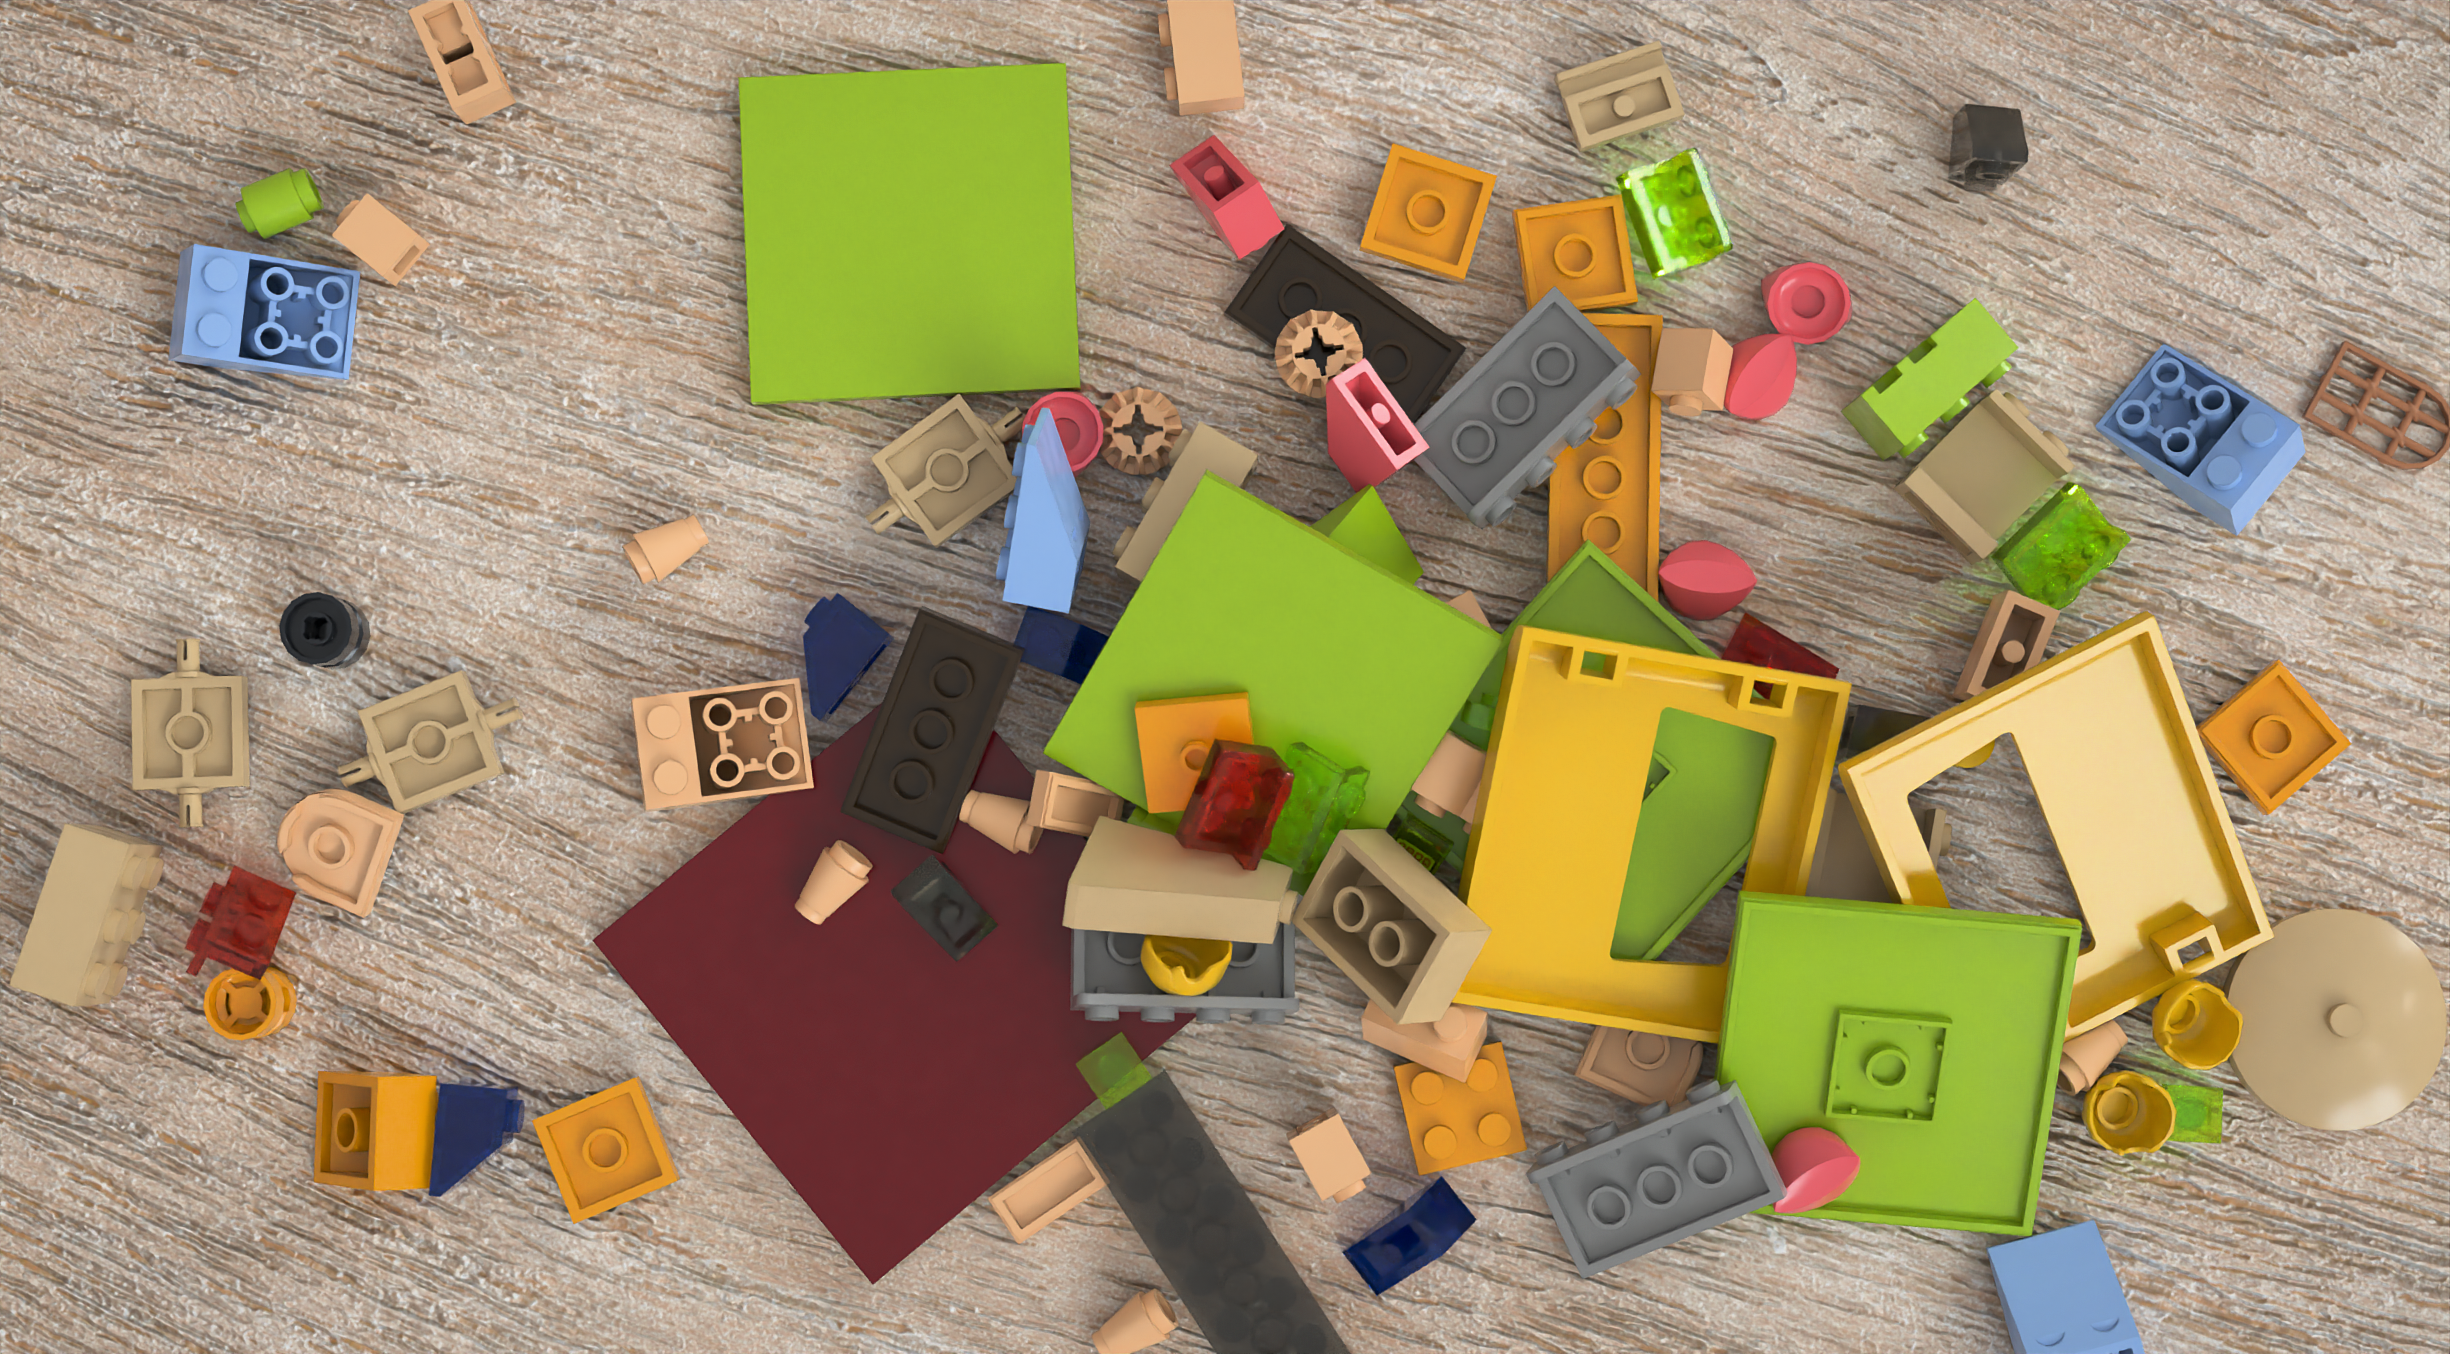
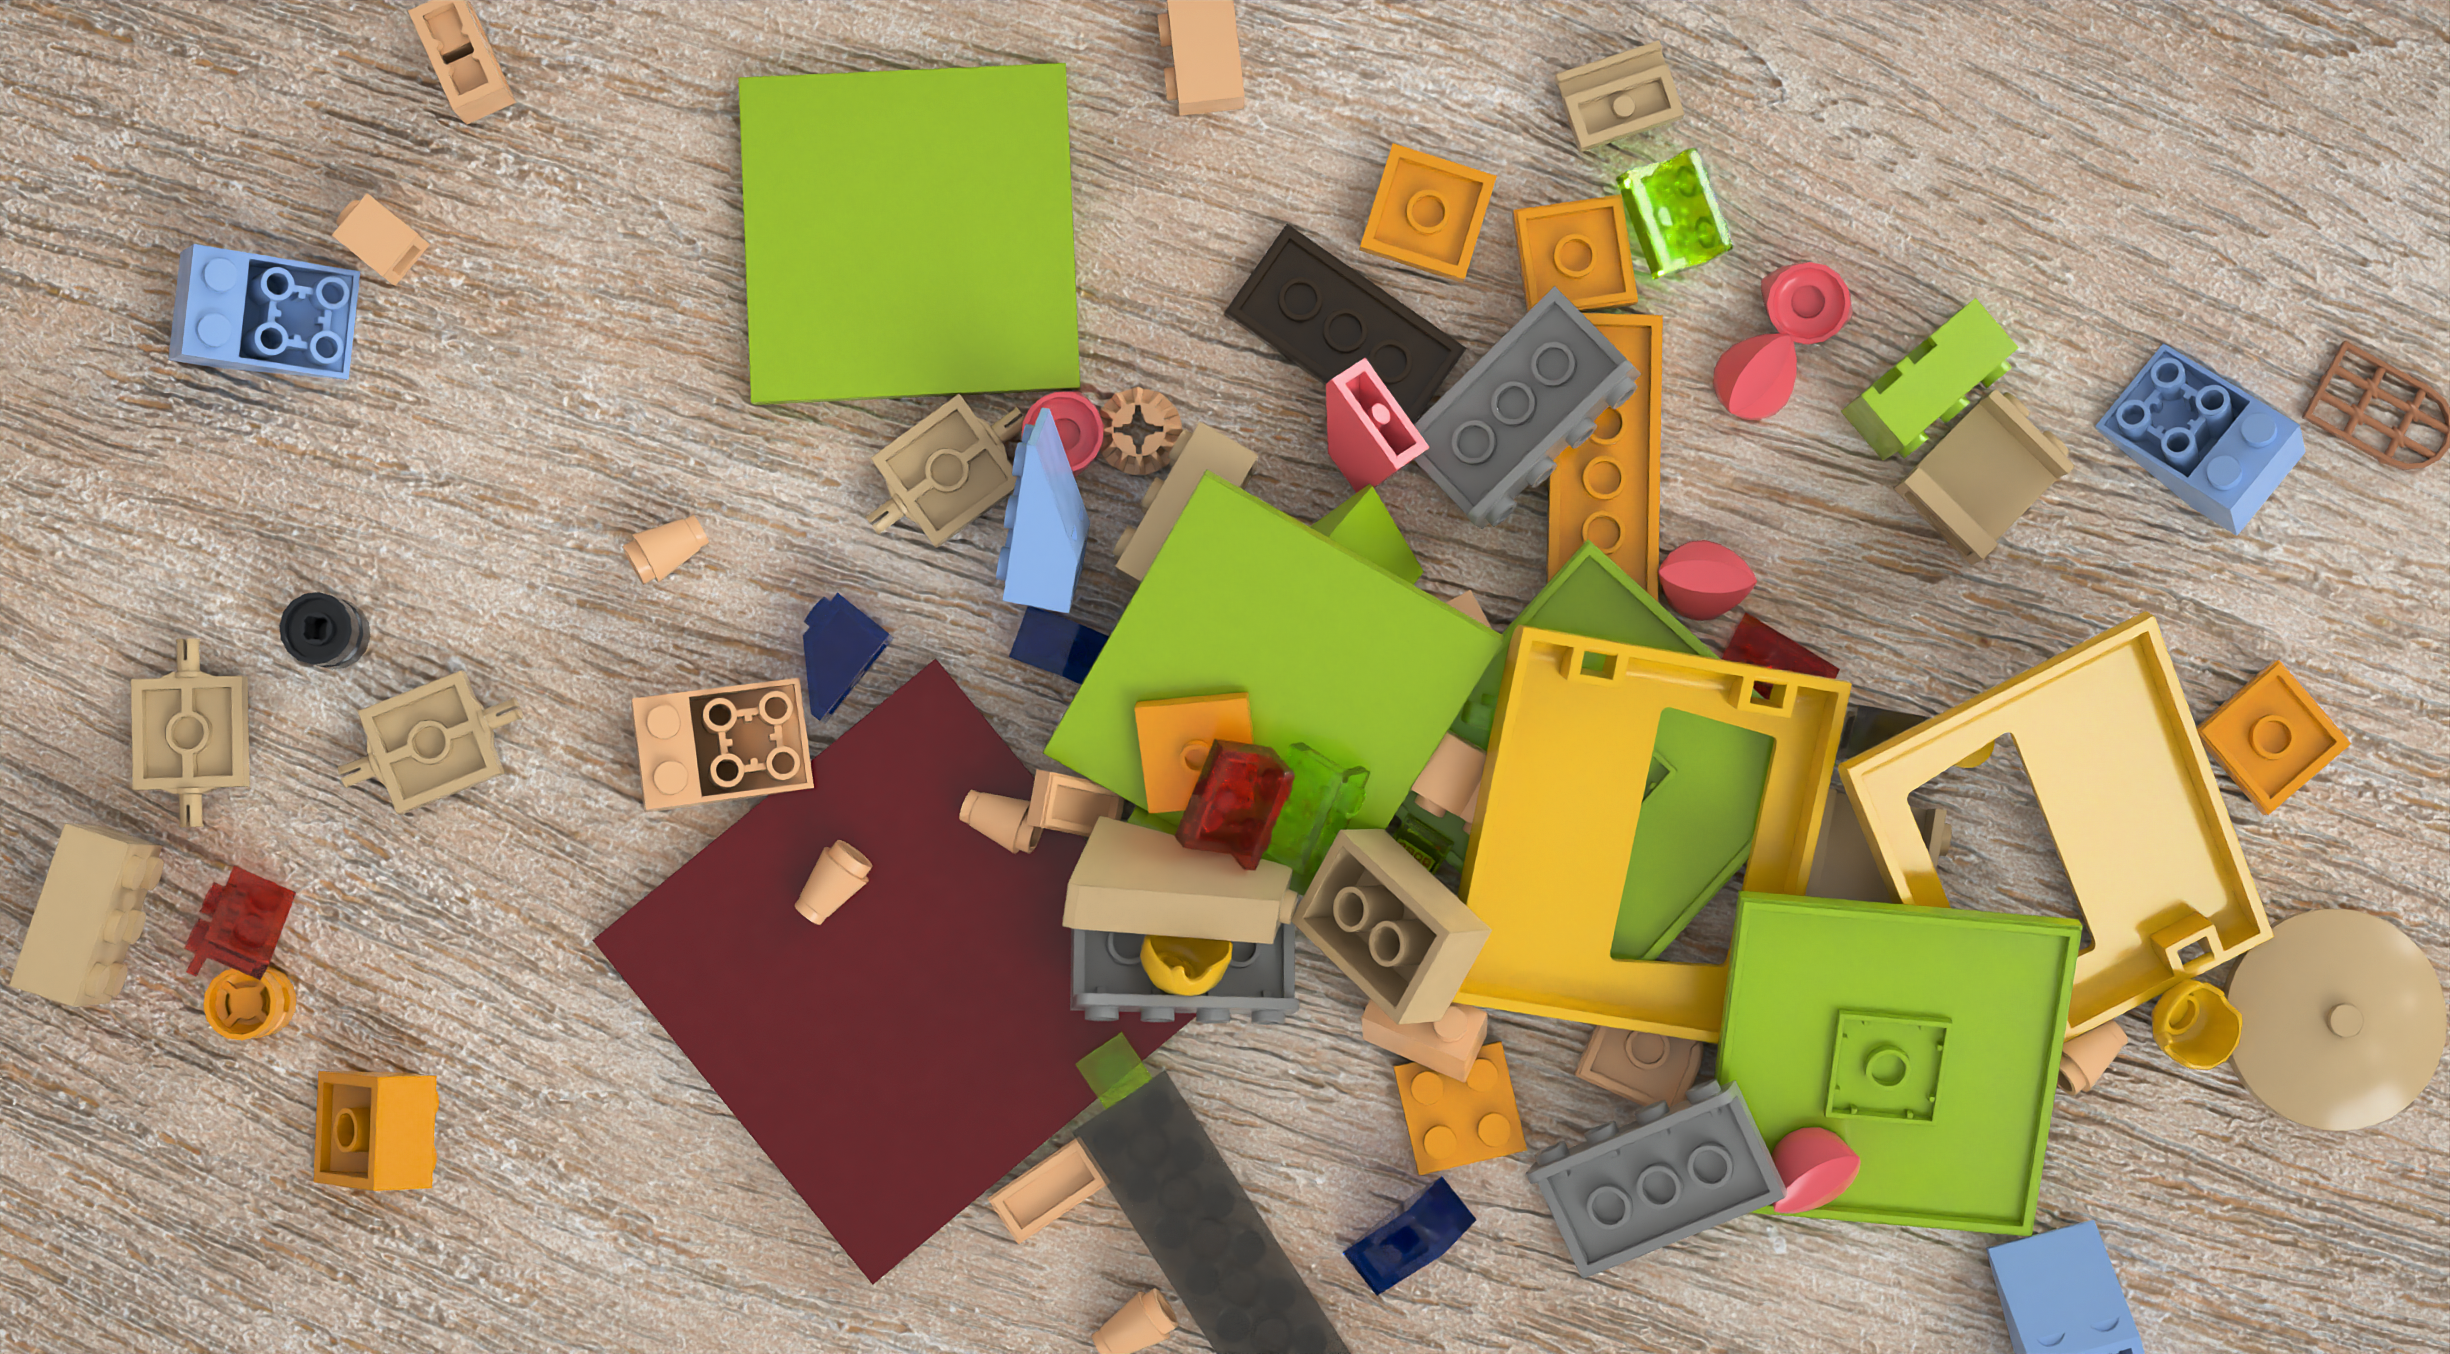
(279, 202): lime brick -> none
(339, 847): light nougat tile -> none
(471, 1129): clear blue slope -> none
(606, 1150): light orange plate -> none
(932, 729): dark brown tile -> none
(944, 907): clear smoke slope -> none
(1228, 197): coral slope -> none
(1297, 338): light nougat gear -> none
(1329, 1156): light nougat brick -> none
(1692, 370): light nougat brick -> none
(1986, 146): clear smoke slope -> none
(2007, 642): light nougat brick -> none
(2060, 548): clear neon green bracket -> none
(2128, 1113): yellow hair -> none
(2197, 1113): clear neon green plate -> none

